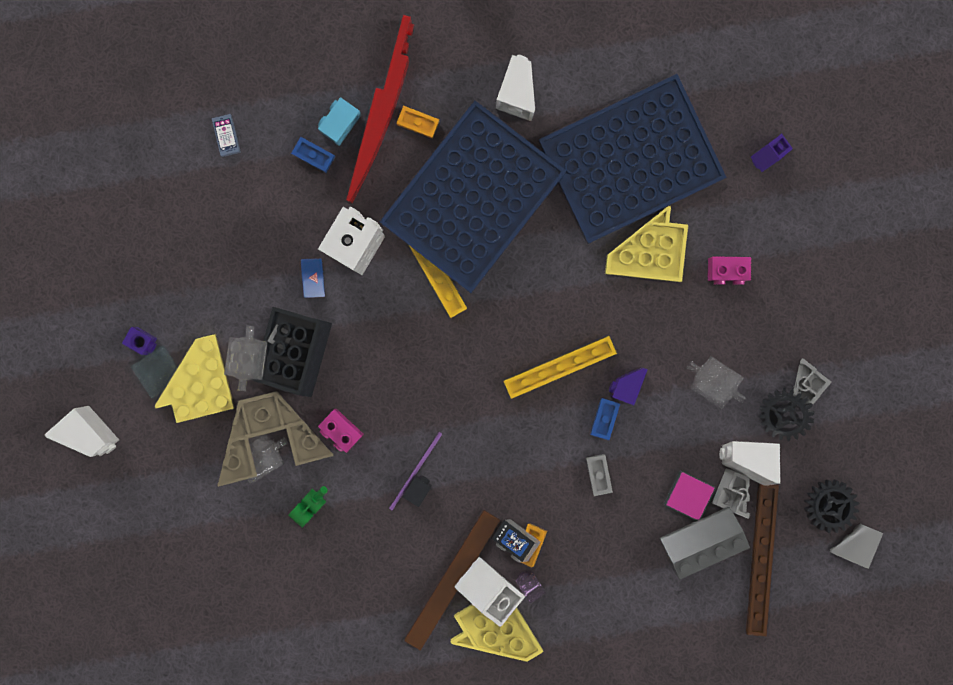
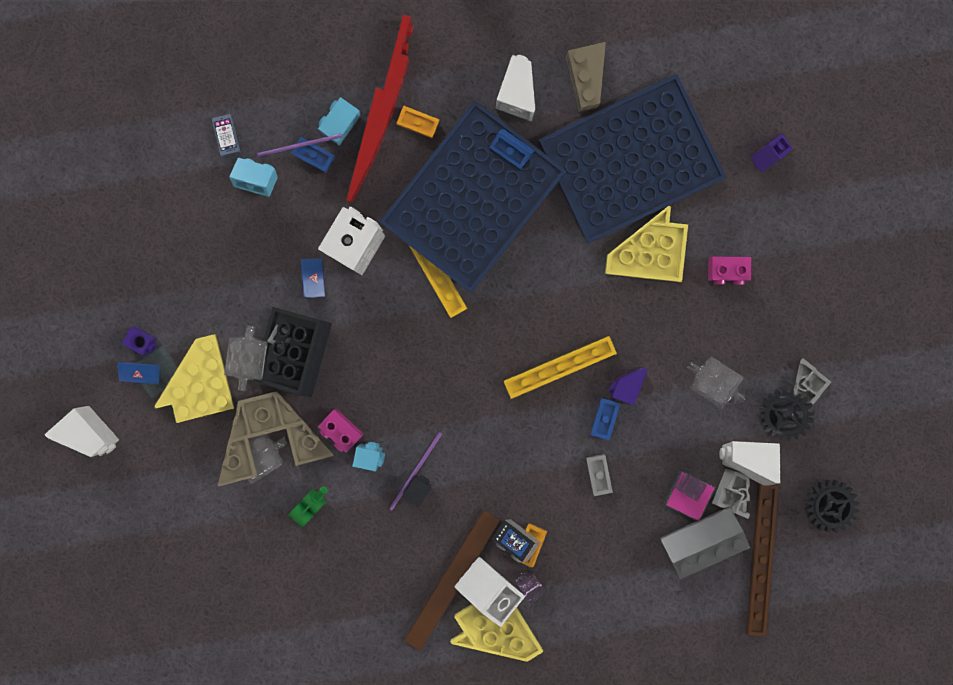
(138, 372): none -> blue slope
(253, 177): none -> medium azure brick
(299, 145): none -> medium lavender piece
(369, 456): none -> medium azure brick
(511, 148): none -> blue slope
(586, 74): none -> dark tan wedge
(691, 486): none -> clear purple brick
(859, 545): light grey slope -> none

